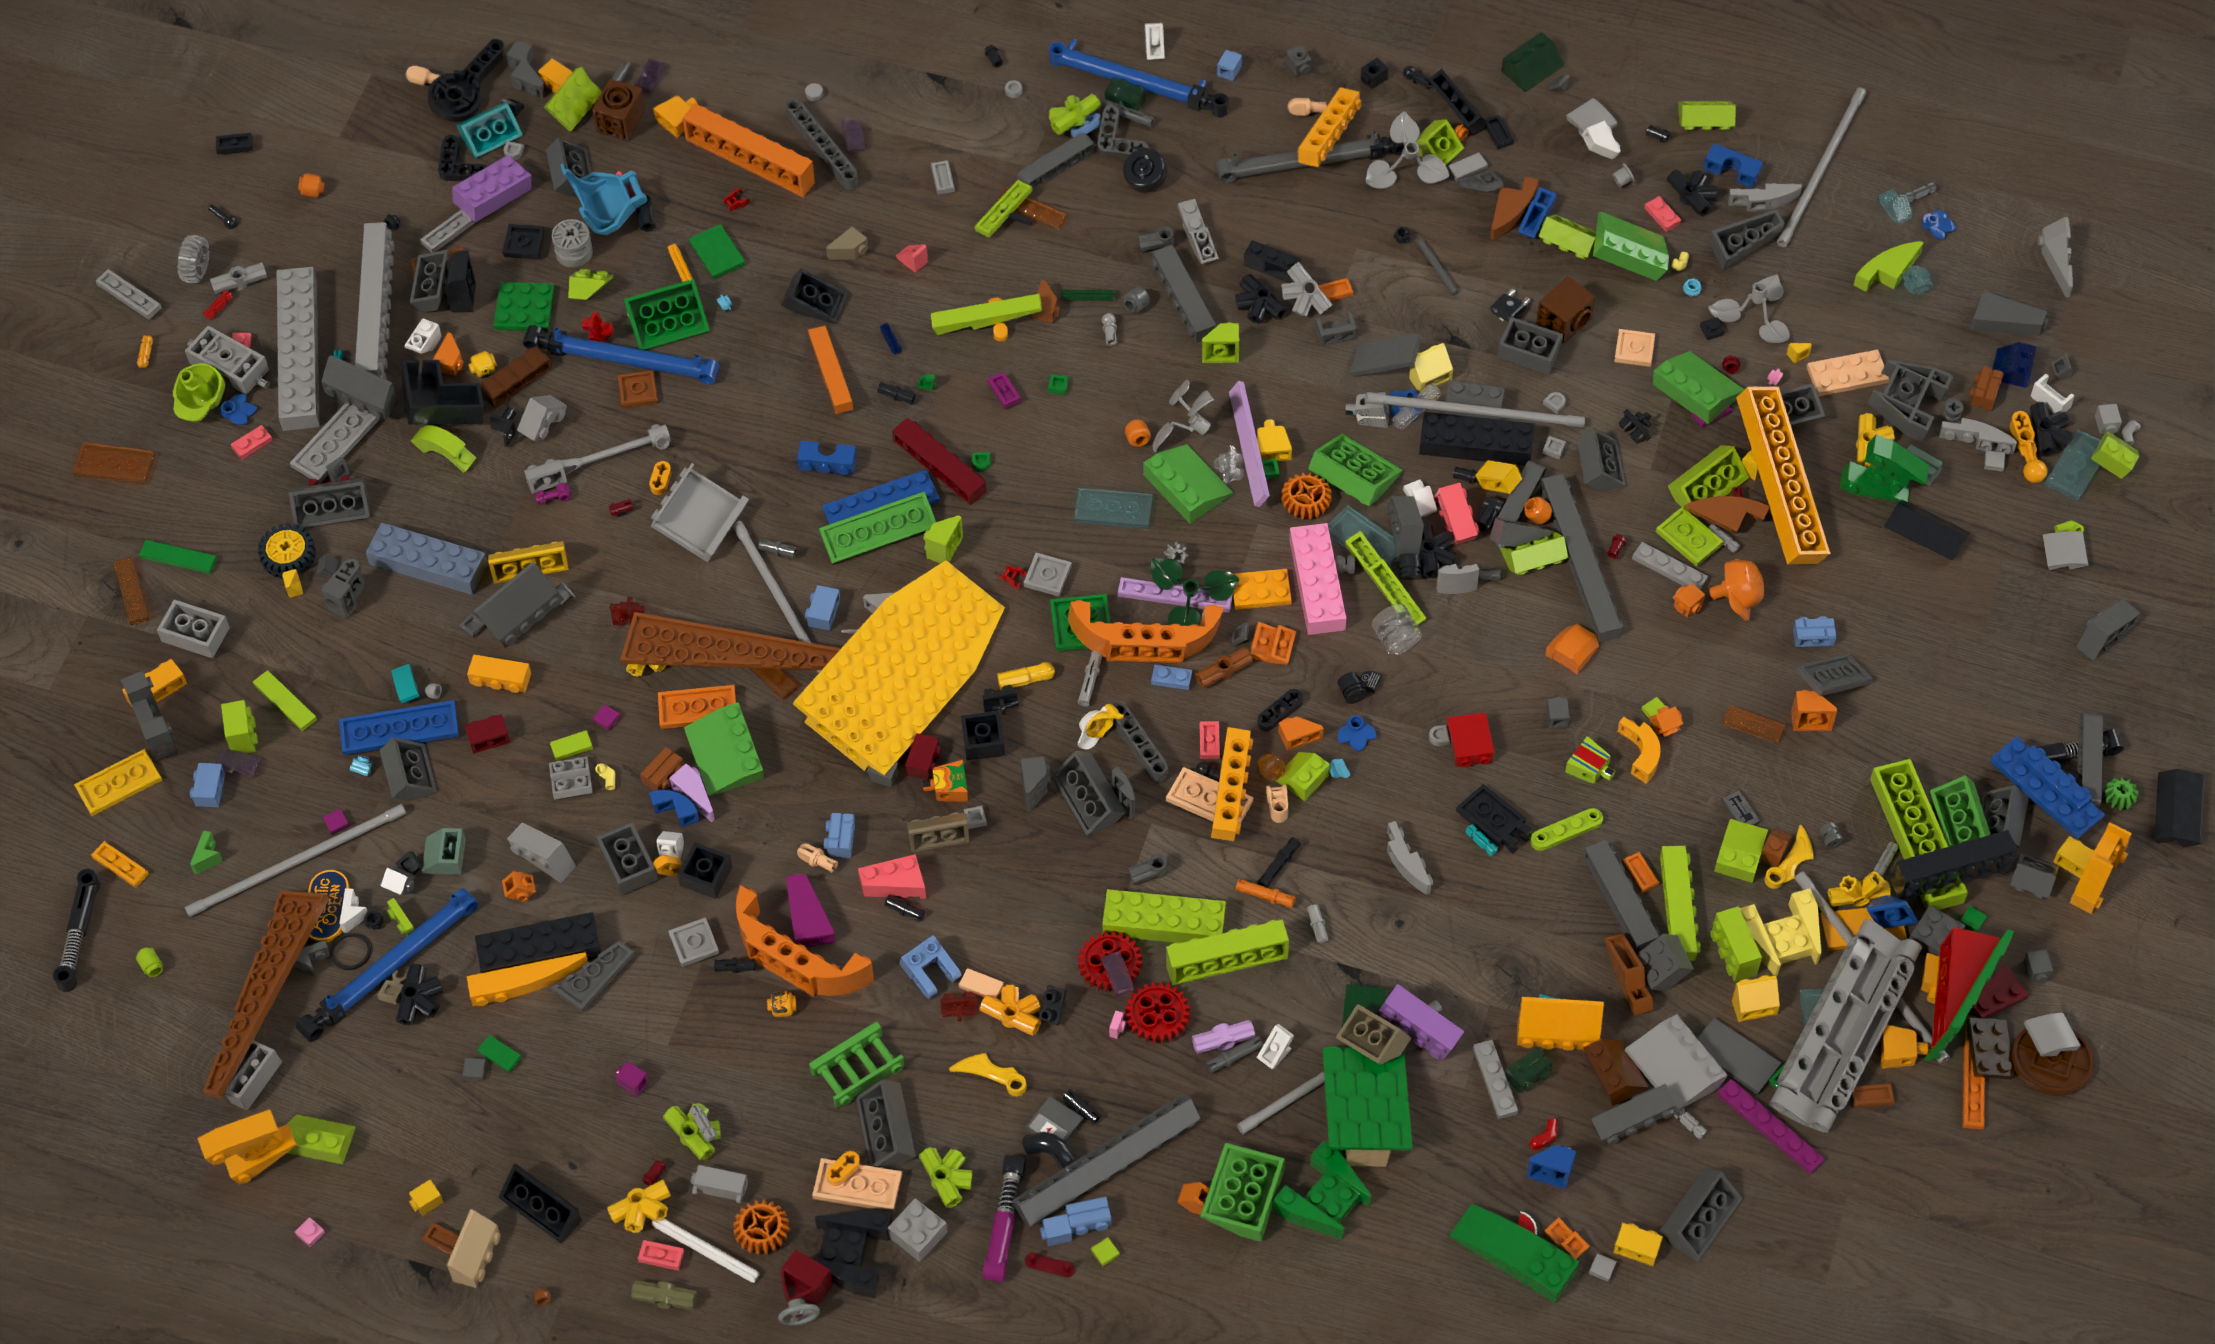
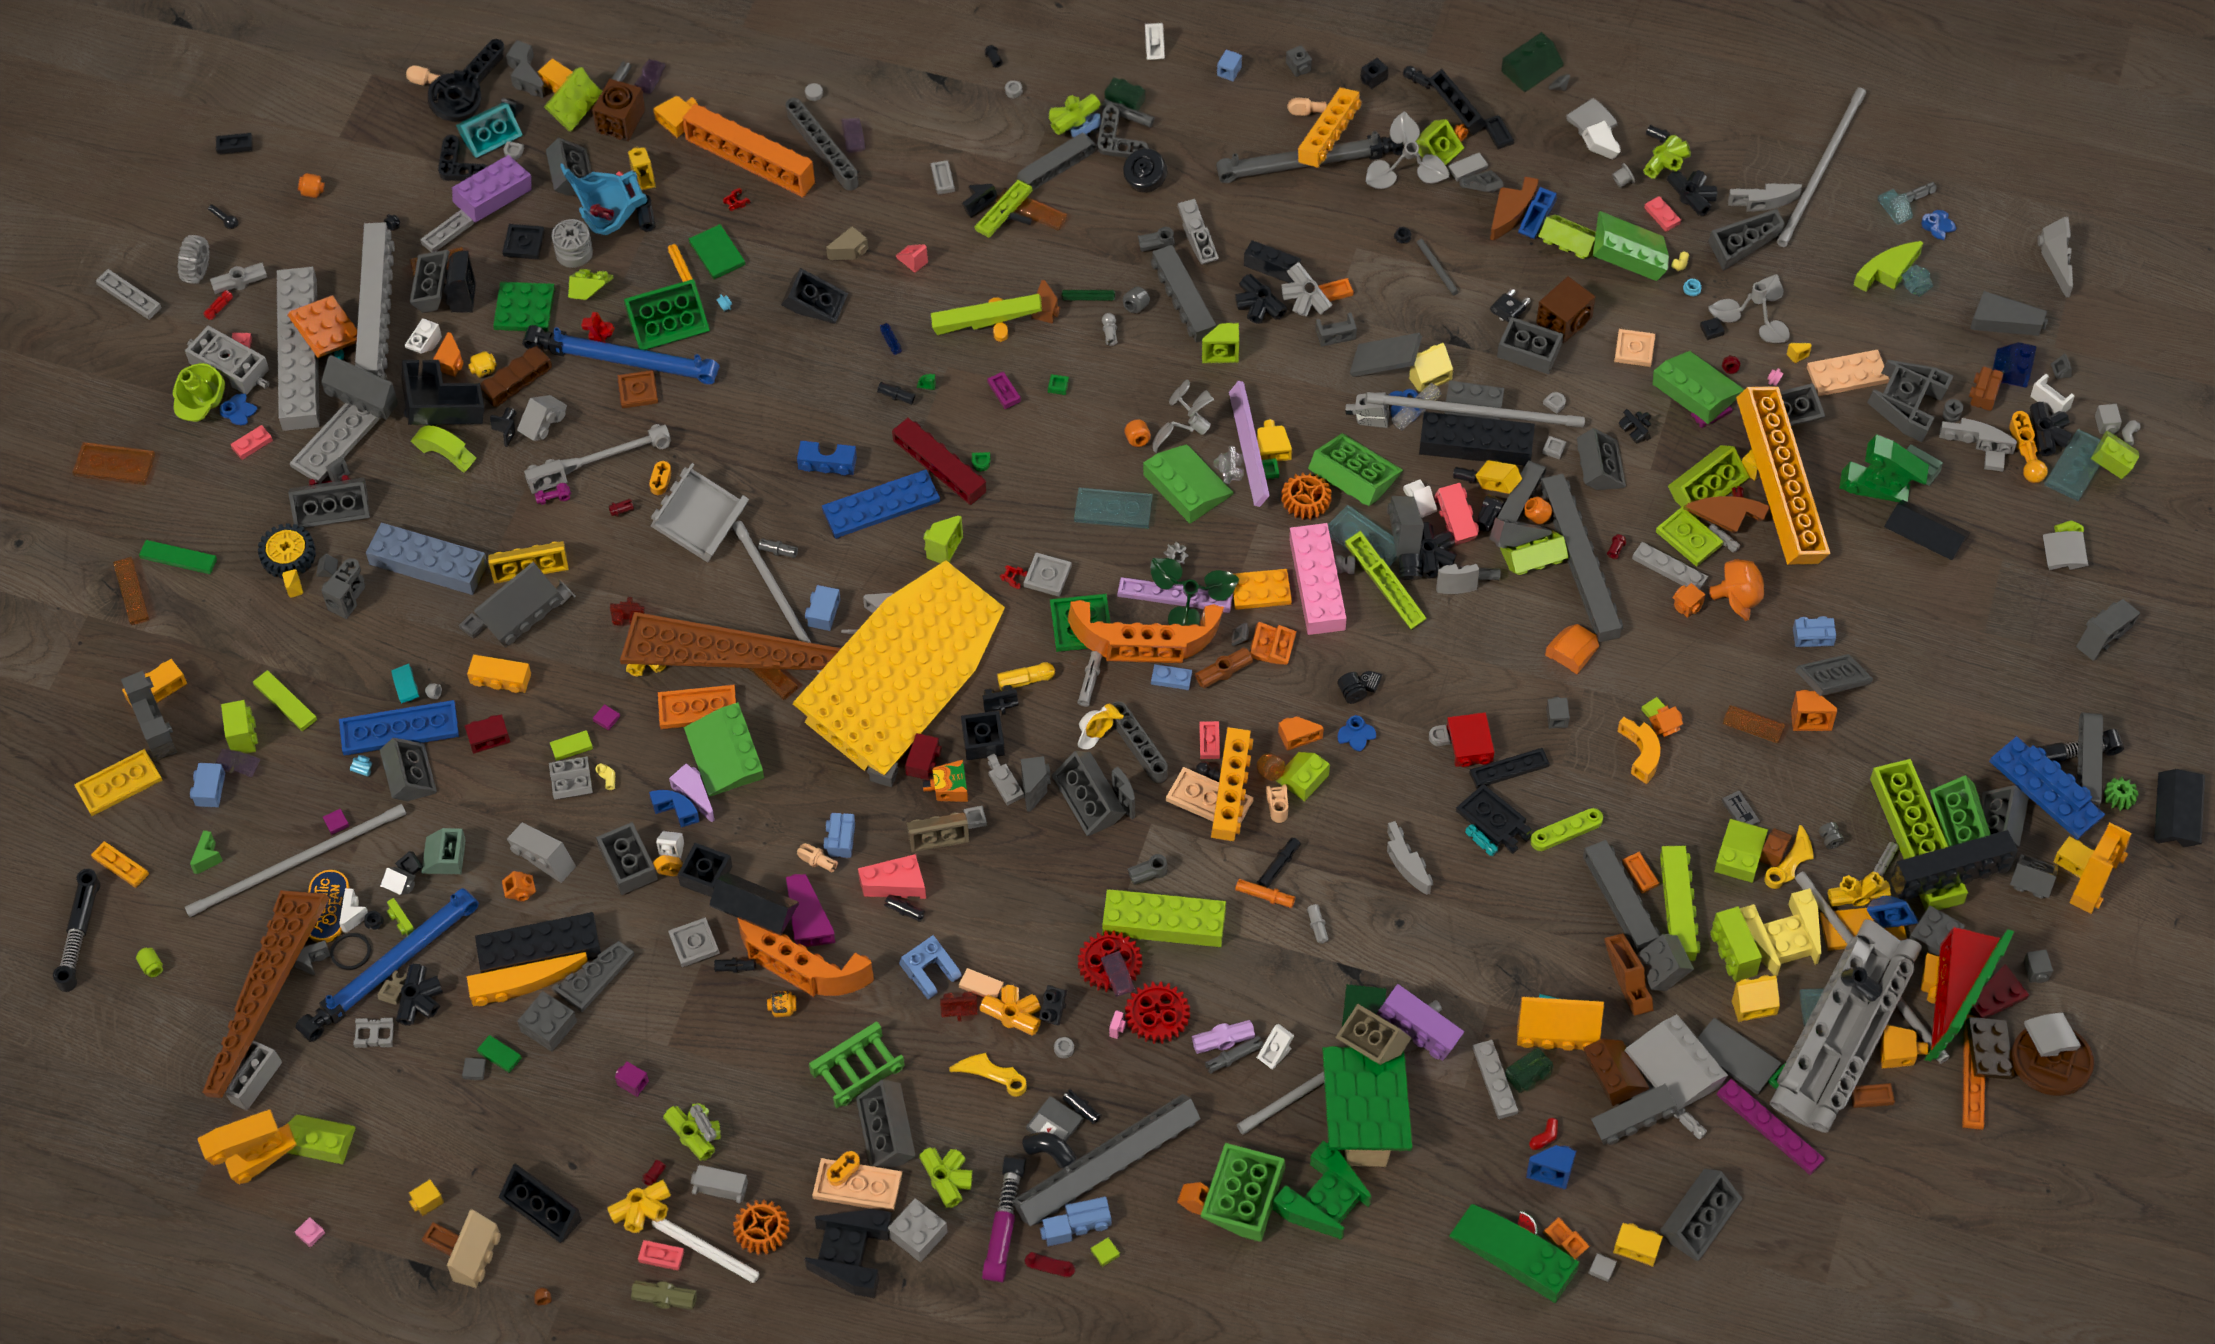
(145, 350): light orange axle -> none
(193, 628): light grey brick -> none
(324, 326): none -> orange plate
(374, 1027): none -> light grey piece
(547, 1021): none -> dark grey brick
(598, 211): none -> dark red pin
(640, 161): none -> yellow torso
(661, 768): dark orange brick -> none
(752, 903): none -> black slope
(804, 1288): dark red piece -> none
(830, 370): orange slope -> none
(877, 527): bright green plate -> none
(981, 197): none -> black slope
(1004, 781): none -> light grey plate
(1063, 1047): none -> light grey tile
(1194, 96): blue piece -> none
(1227, 952): lime brick -> none
(1281, 702): black beam -> none
(1338, 769): medium azure plate -> none
(1396, 629): clear wheel -> none
(1509, 768): none -> black tile
(1590, 762): torso -> none
(1667, 156): none -> lime piece
(1706, 114): lime slope -> none
(1722, 158): blue arch -> none
(1861, 983): none -> black piece
(1866, 432): yellow piece -> none
(1973, 919): green tile -> none

